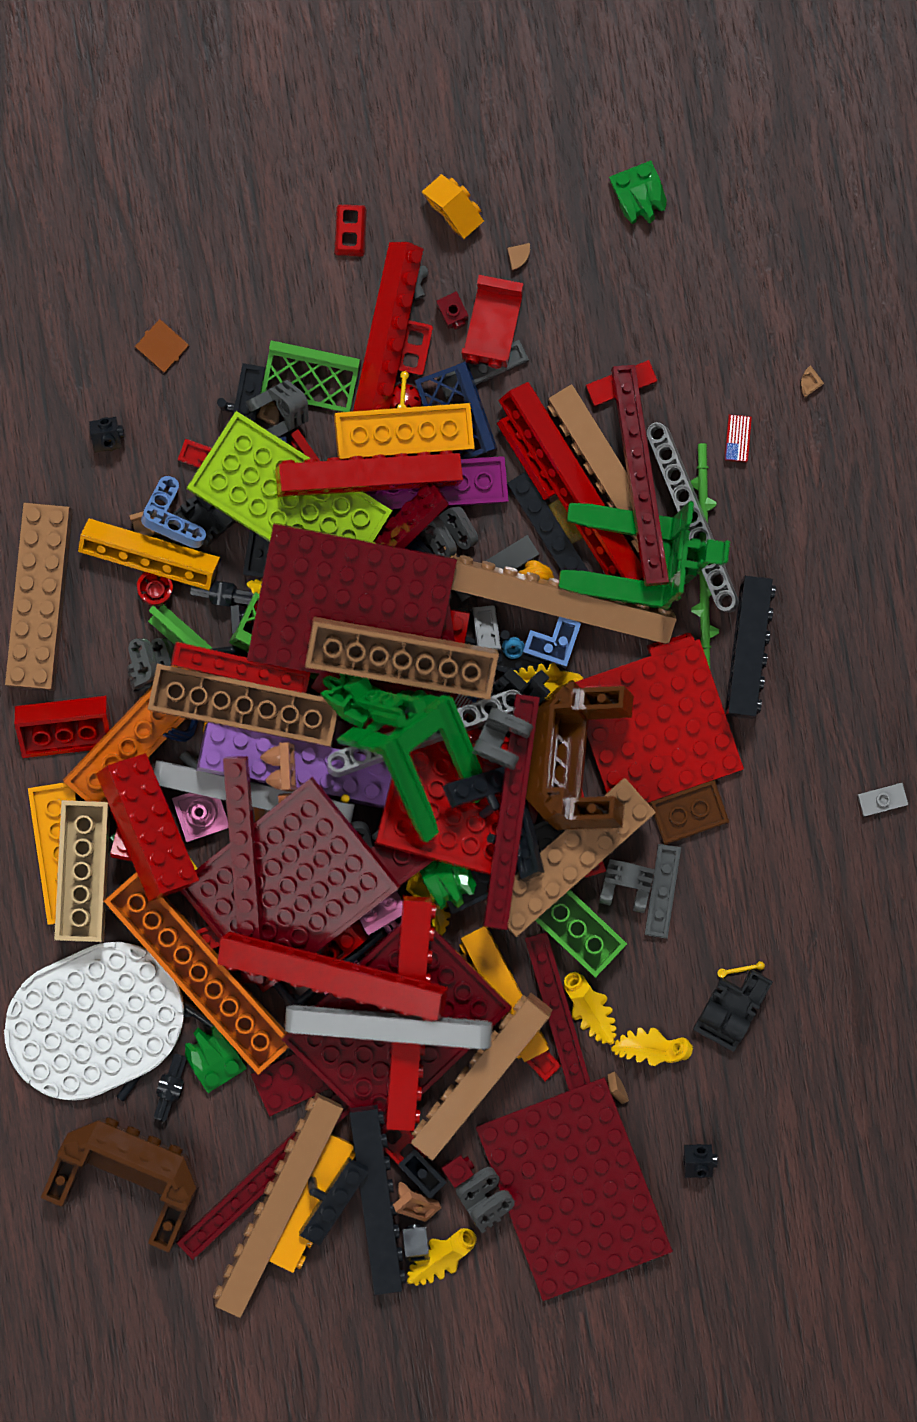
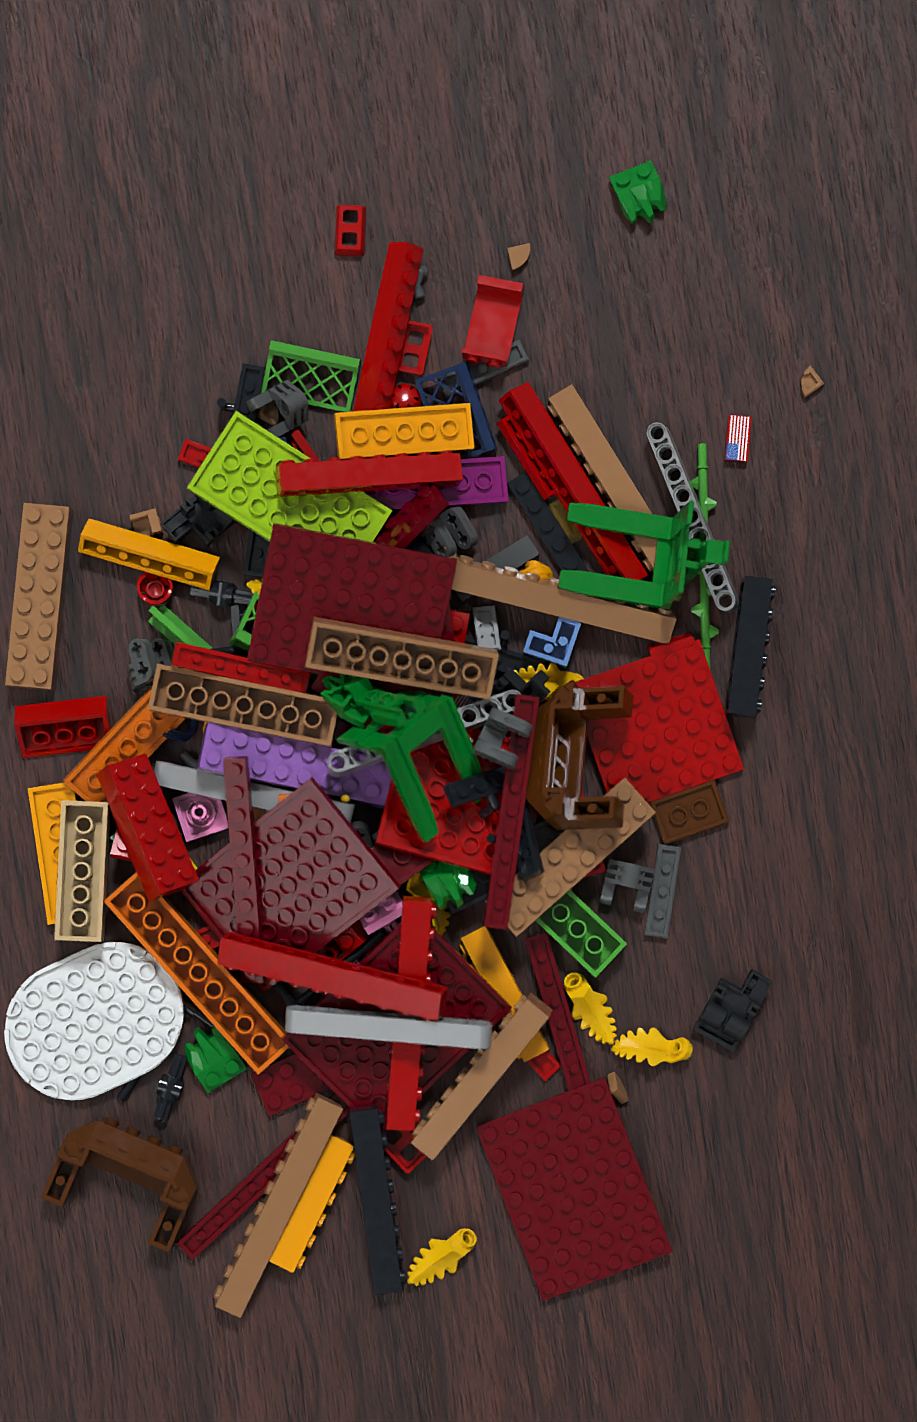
(106, 434): black brick -> none
(161, 513): medium blue beam -> none
(162, 346): dark orange piece -> none
(285, 758): nougat tile -> none
(332, 1201): black plate -> none
(404, 376): yellow hinge -> none
(415, 1204): nougat tile -> none
(416, 1243): black brick -> none
(422, 1173): black slope -> none
(452, 311): dark red brick -> none
(454, 205): light orange brick -> none
(458, 1169): dark red brick -> none
(484, 1210): dark grey piece -> none
(513, 652): dark azure plate -> none
(603, 389): red tile -> none
(640, 475): dark red plate -> none
(699, 1161): black brick -> none
(722, 972): yellow hinge -> none
(882, 799): light grey plate -> none

